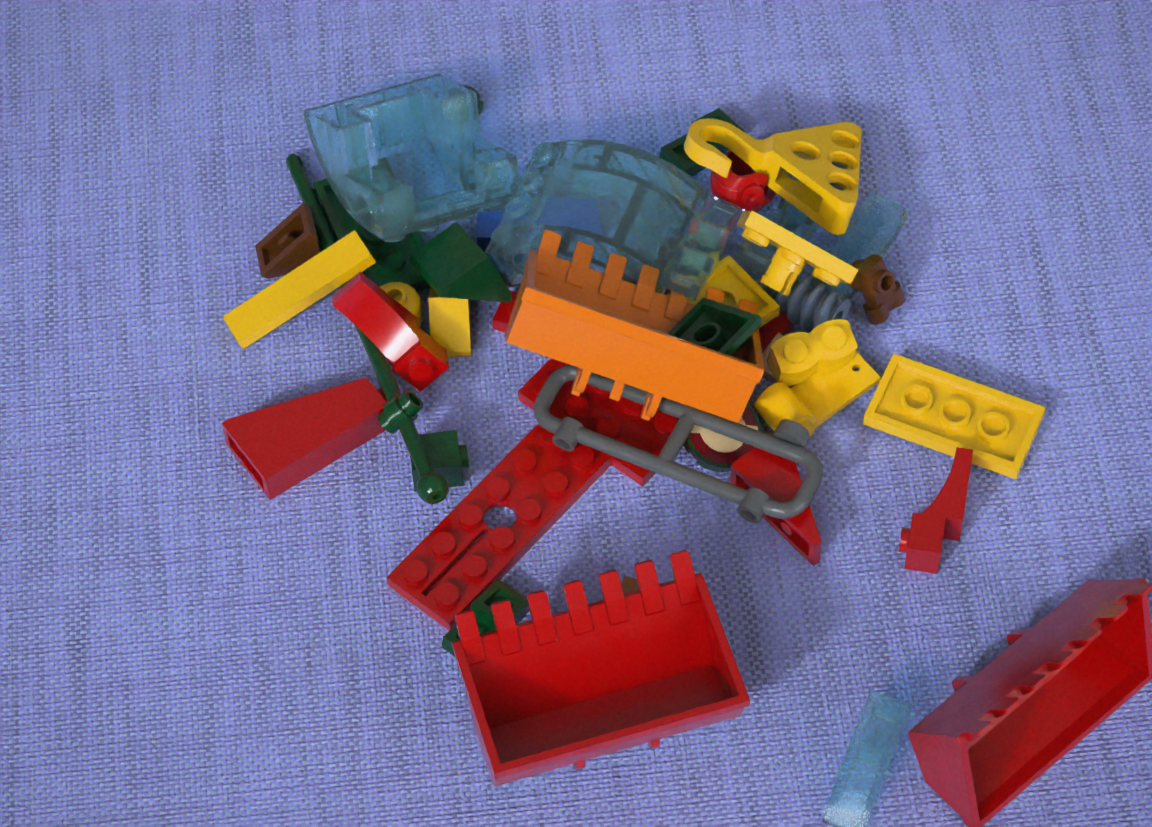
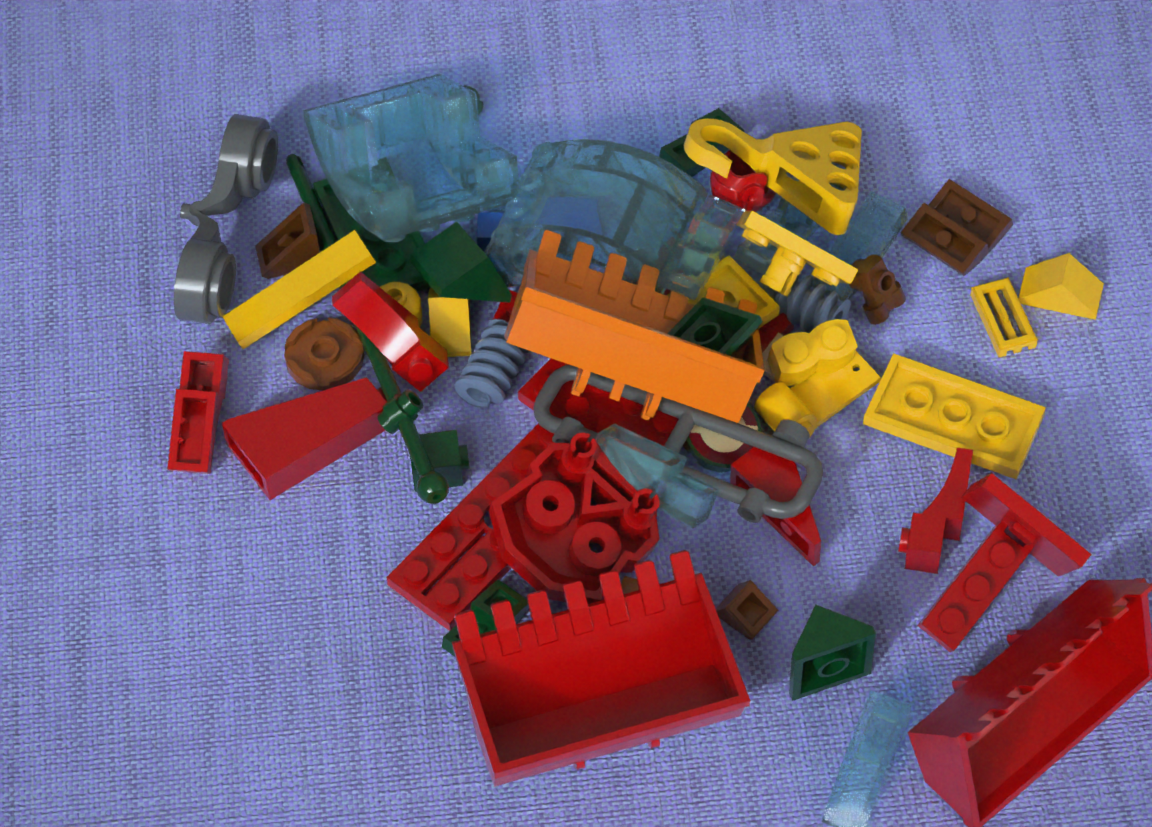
(197, 412): none -> red slope
(205, 267): none -> dark grey piece
(323, 353): none -> dark orange tile
(490, 367): none -> sand blue piece
(554, 545): none -> red brick
(659, 469): none -> clear light blue slope
(746, 609): none -> dark orange slope
(830, 653): none -> dark green slope
(957, 228): none -> reddish brown slope
(1013, 342): none -> yellow tile
(1016, 533): none -> red piece
(1062, 287): none -> yellow slope

